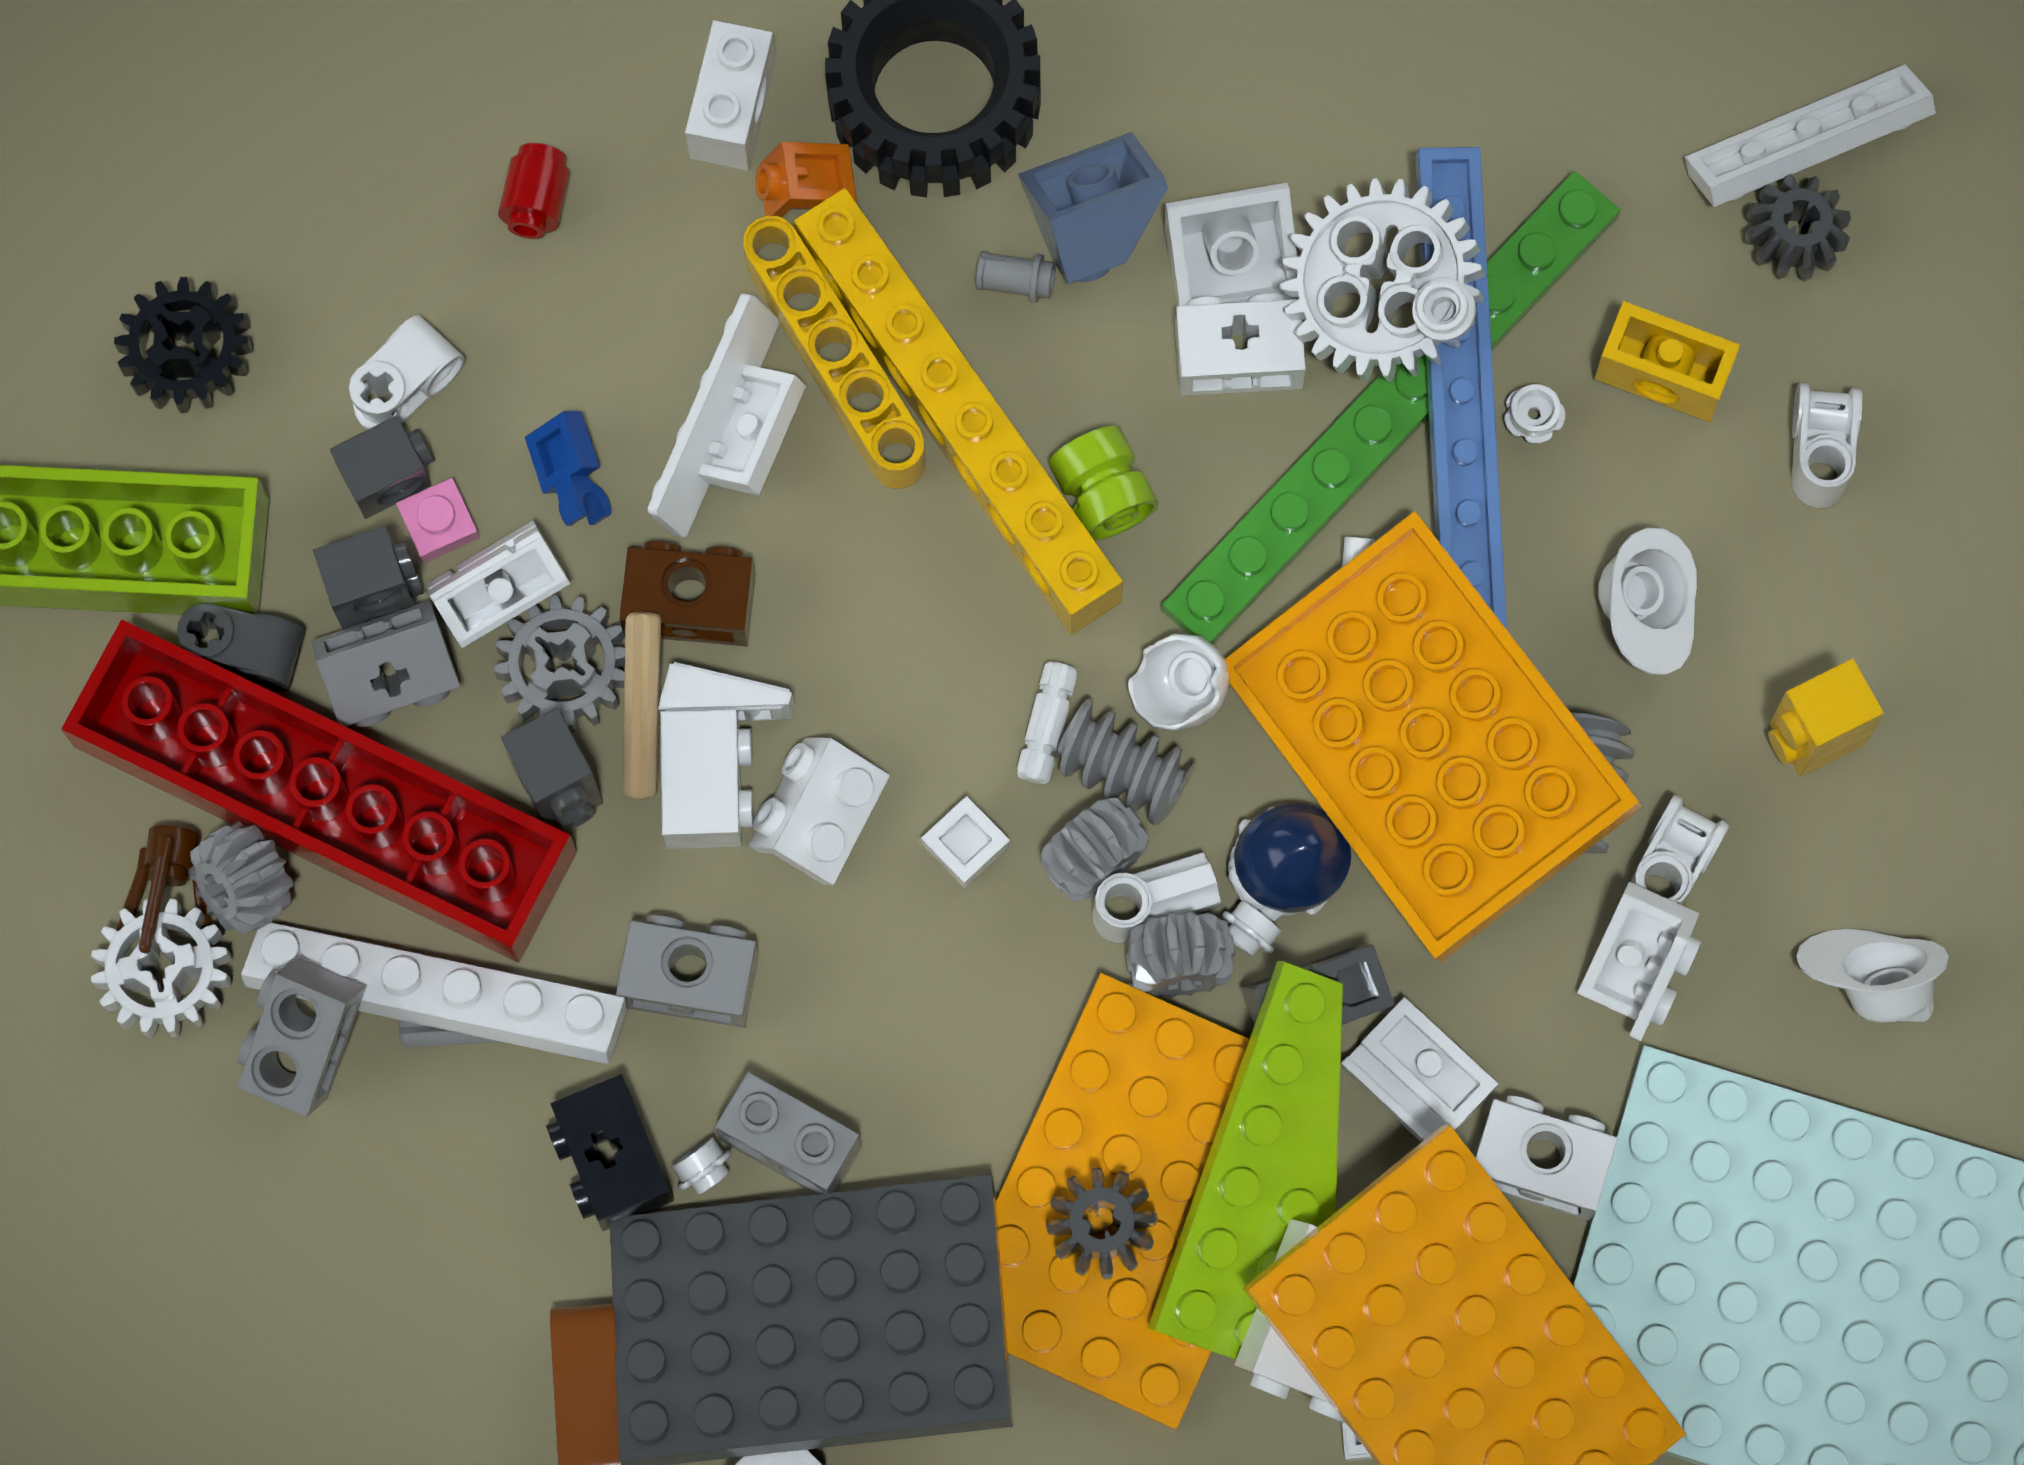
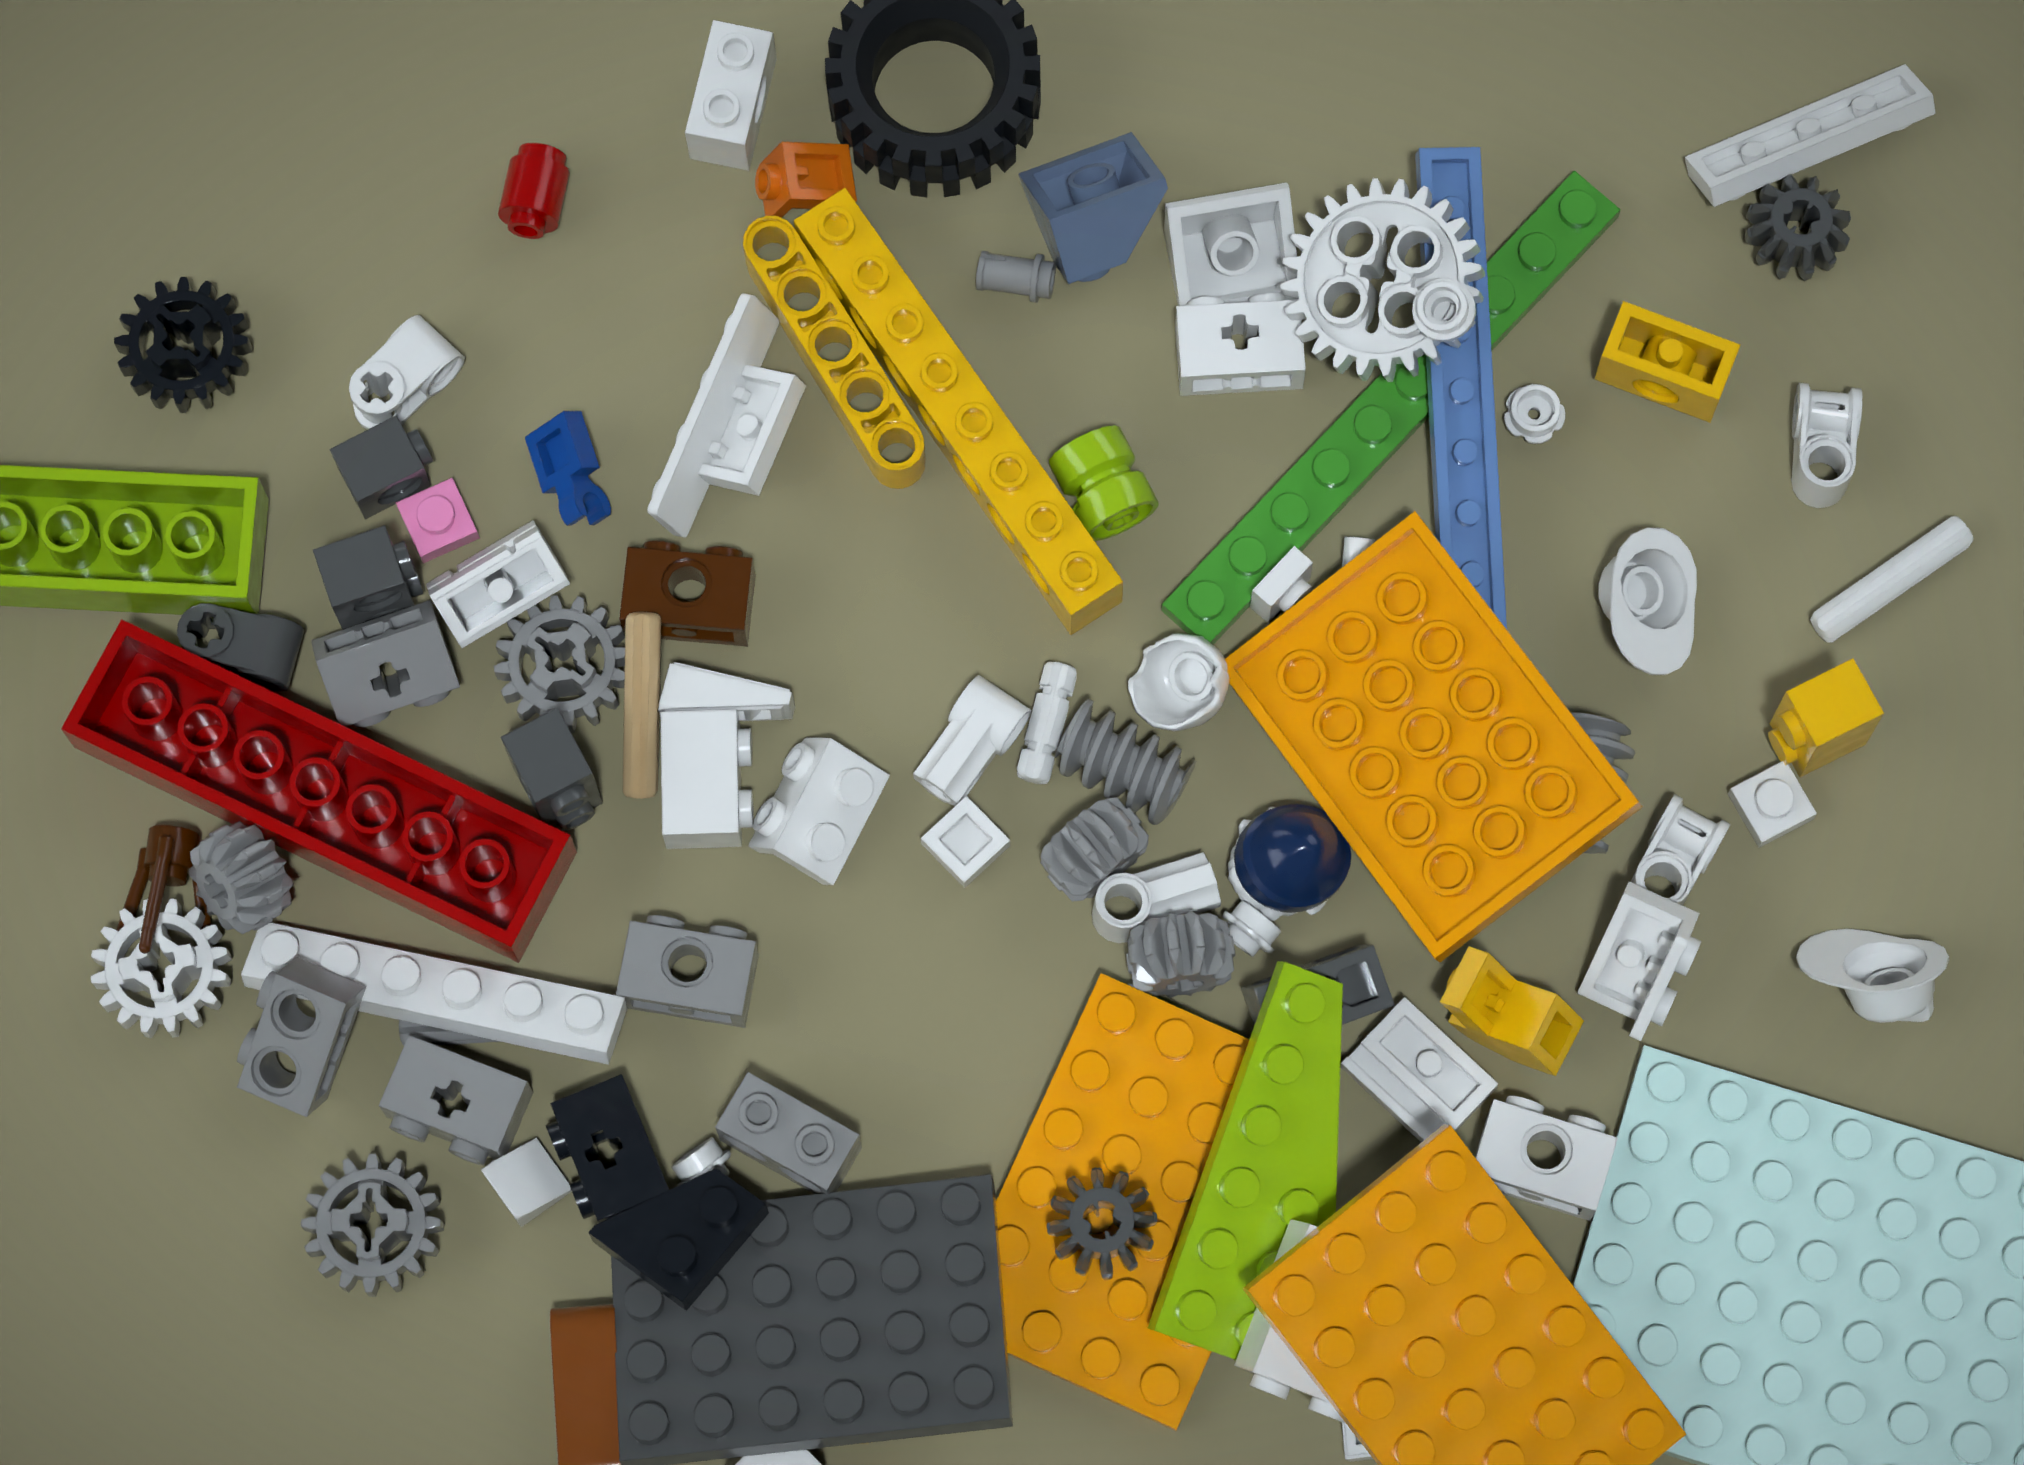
(343, 1225): none -> light grey gear
(432, 1073): none -> light grey brick
(527, 1181): none -> white slope
(683, 1234): none -> black wing
(980, 726): none -> white piece
(1282, 585): none -> white plate
(1508, 1014): none -> yellow brick
(1772, 804): none -> white plate
(1891, 579): none -> white axle

